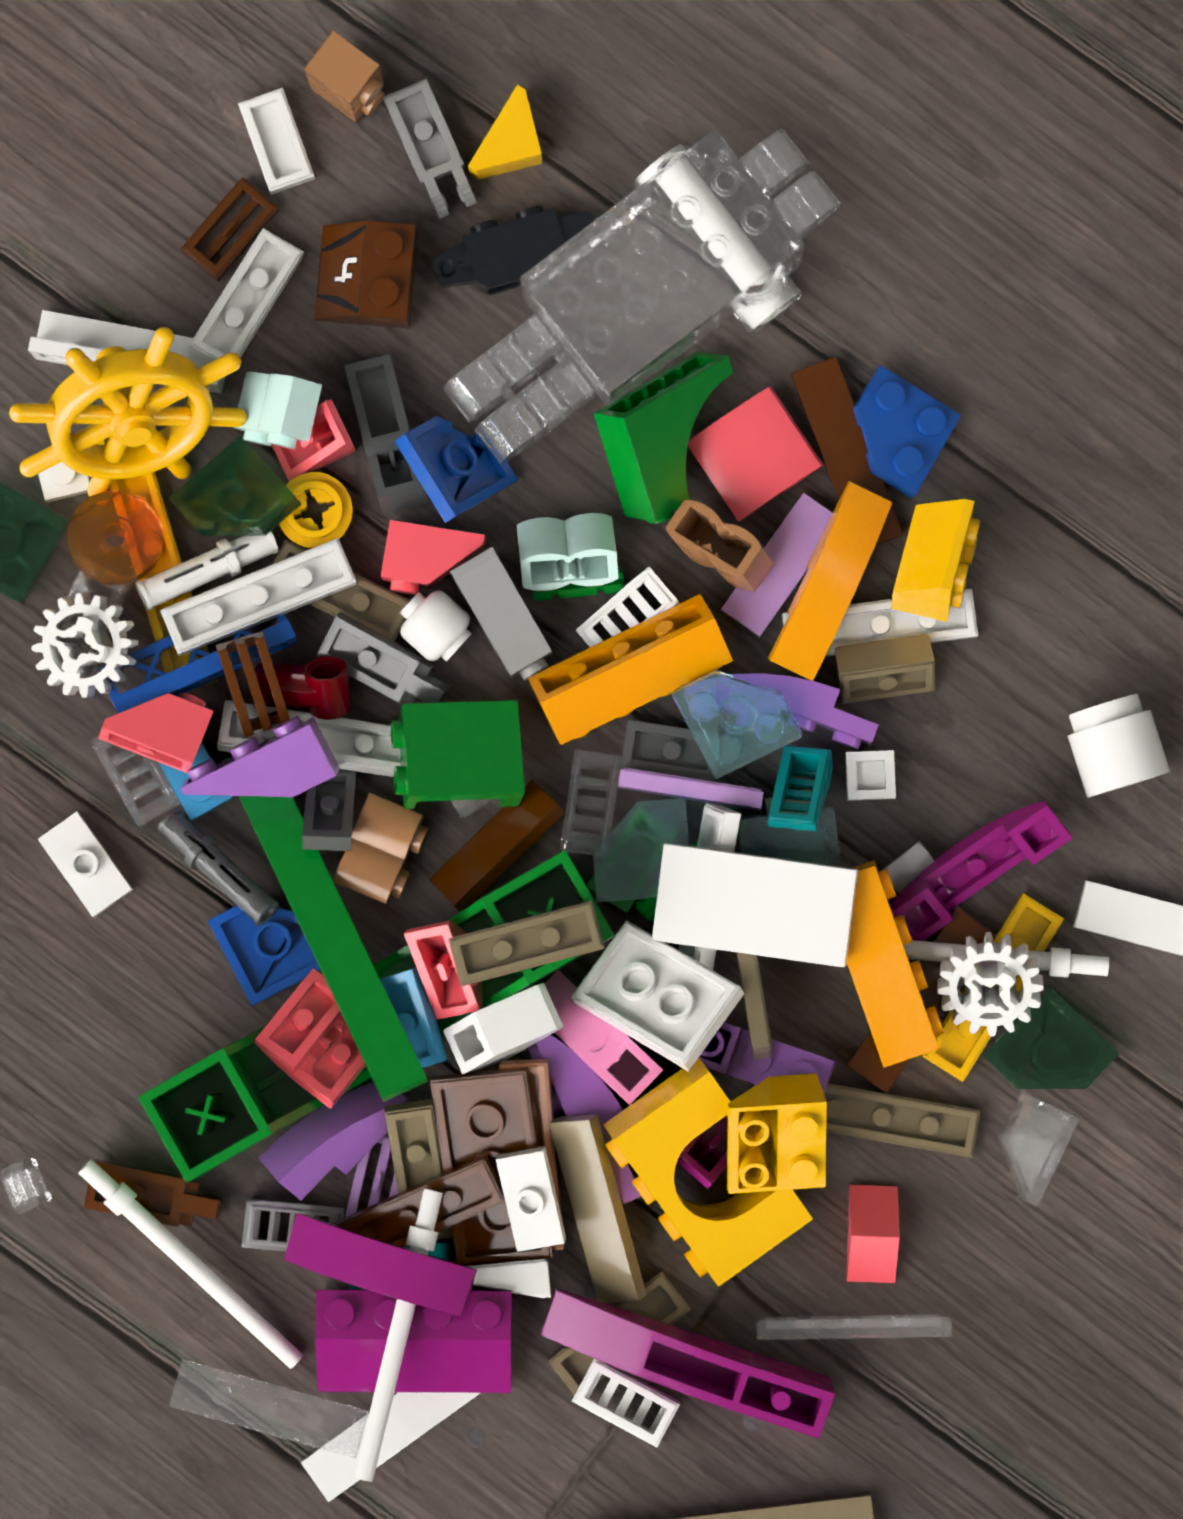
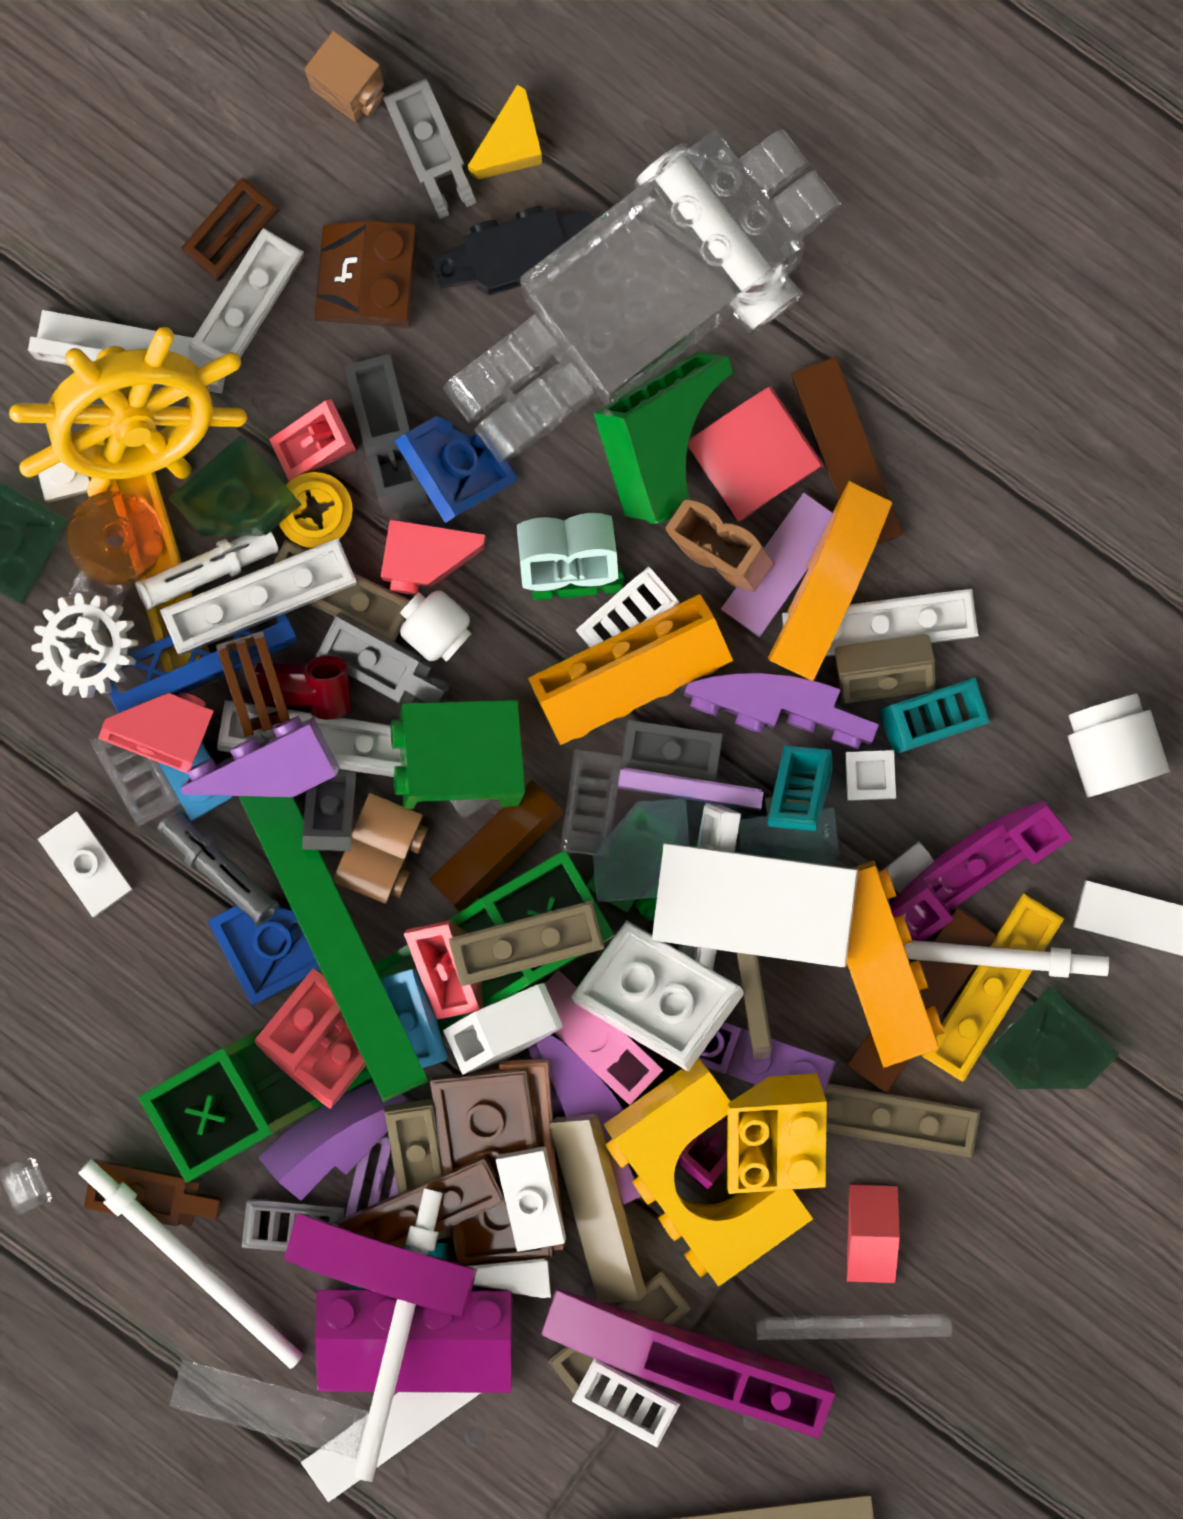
(276, 141): white tile -> none
(278, 409): light aqua brick -> none
(502, 614): light grey slope -> none
(735, 720): clear light blue plate -> none
(897, 727): none -> teal slope
(901, 430): blue plate -> none
(936, 559): yellow slope -> none
(990, 965): white gear -> none
(1034, 1144): clear slope -> none

